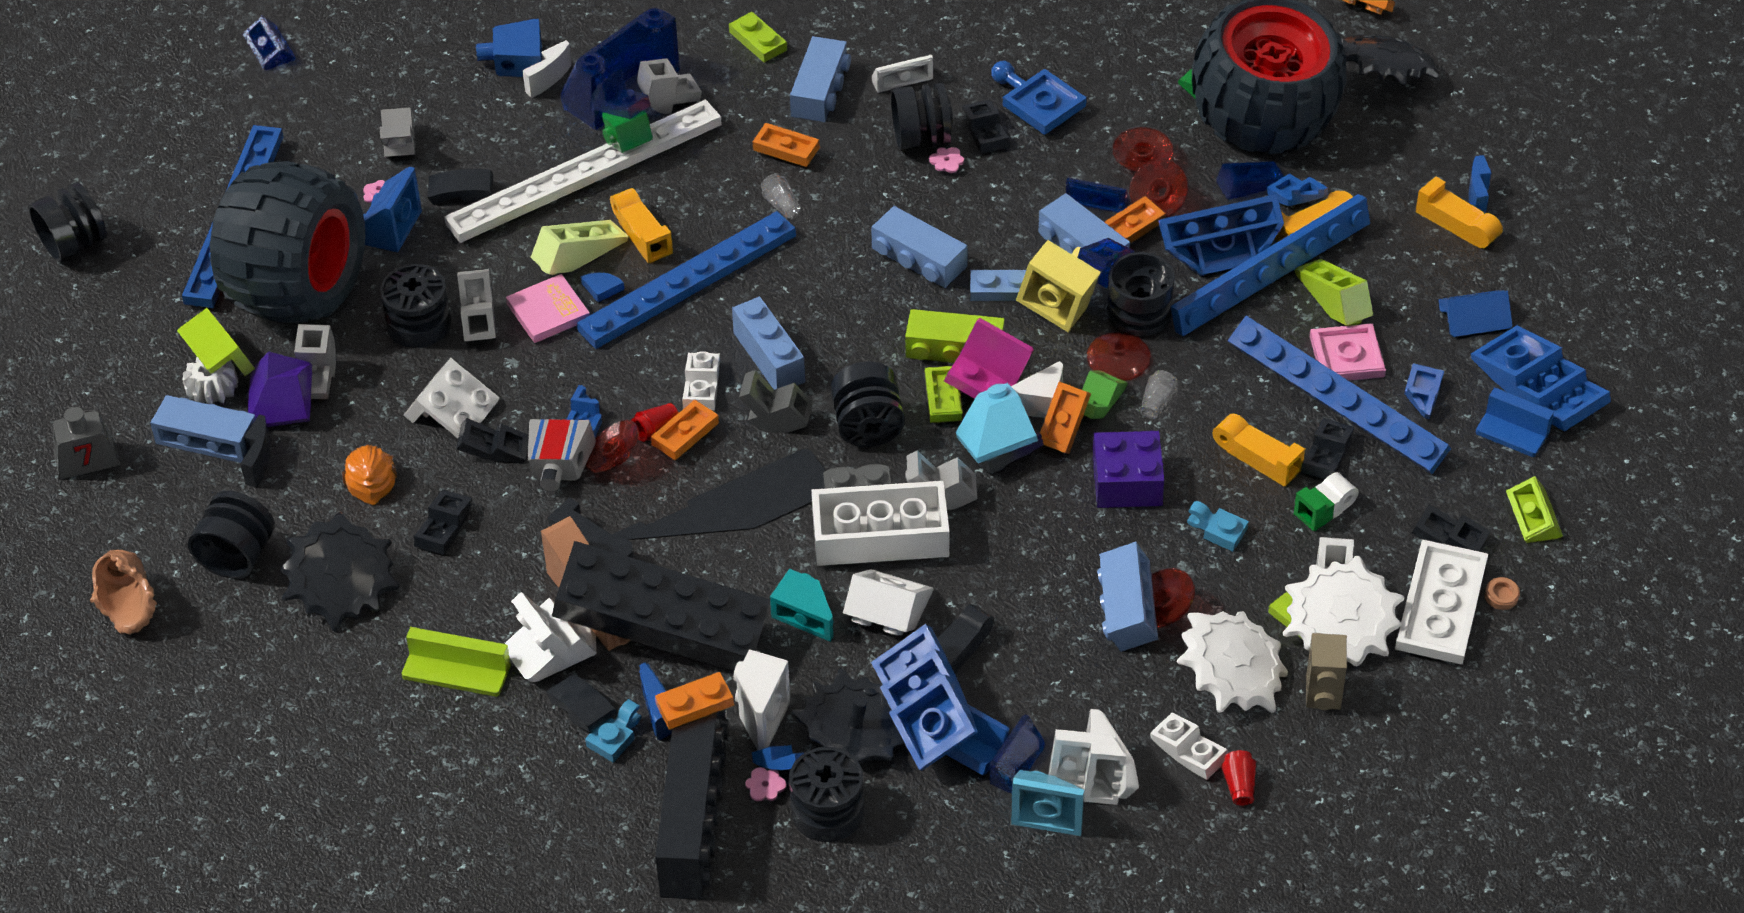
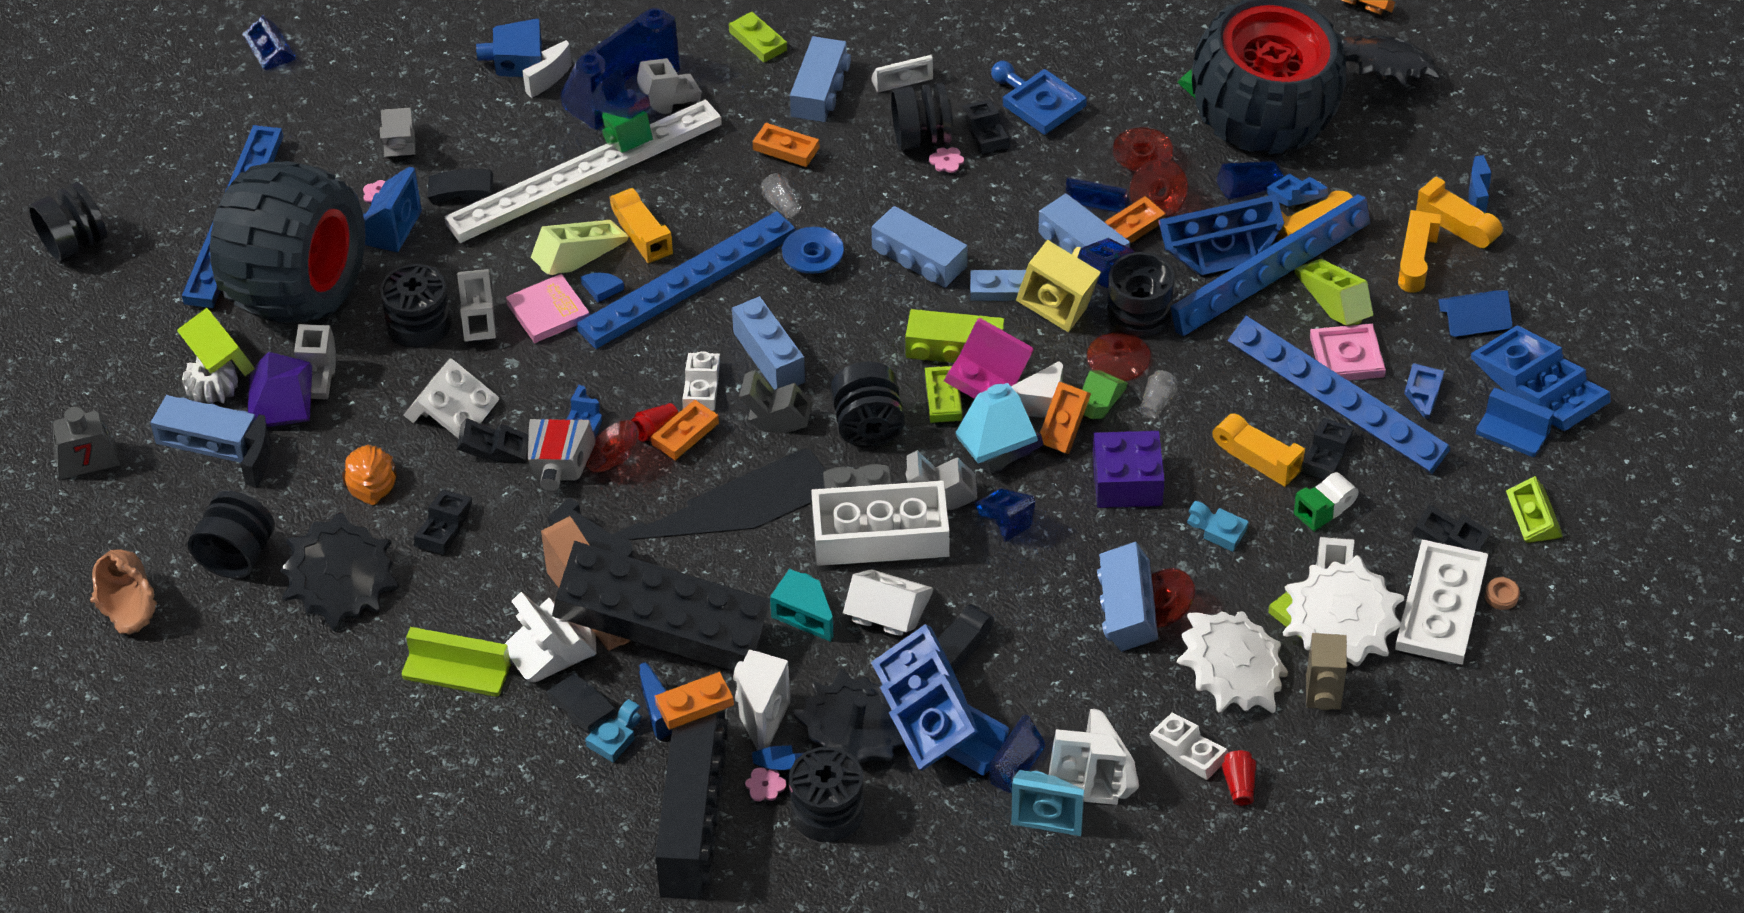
(812, 250): none -> blue dish
(1010, 510): none -> clear blue slope
(1421, 229): none -> light orange leg

